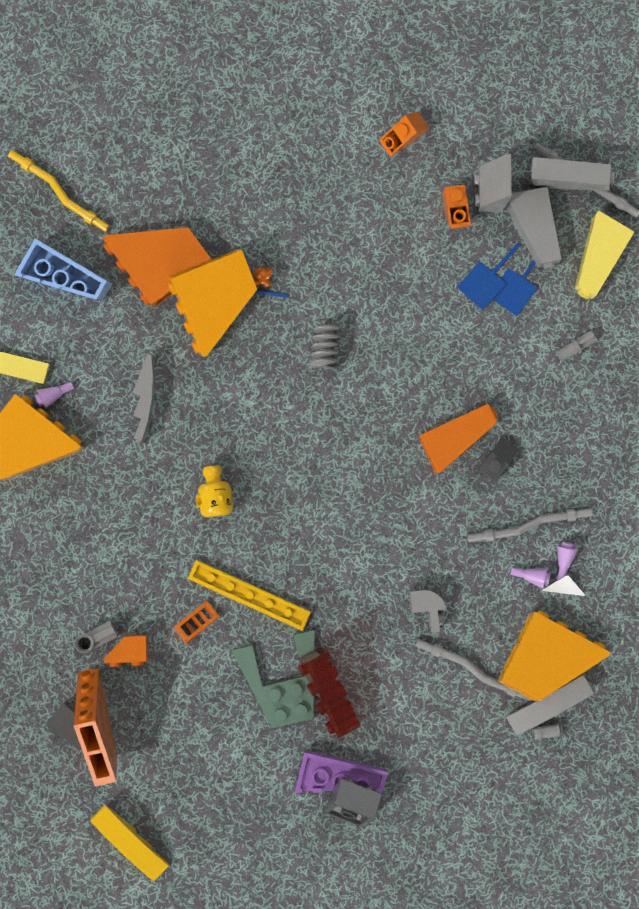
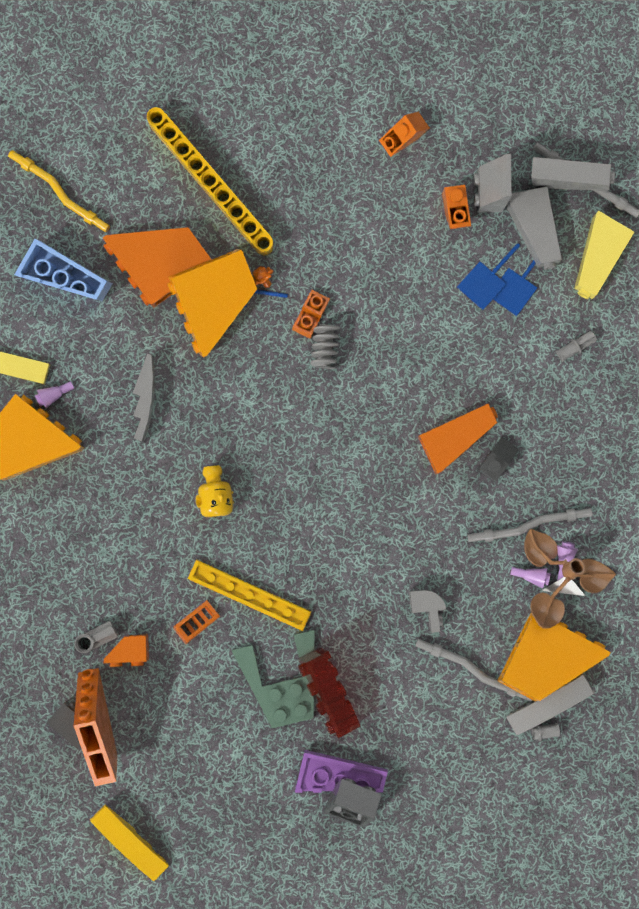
(220, 187): none -> yellow beam
(310, 314): none -> orange slope
(593, 577): none -> medium nougat plant

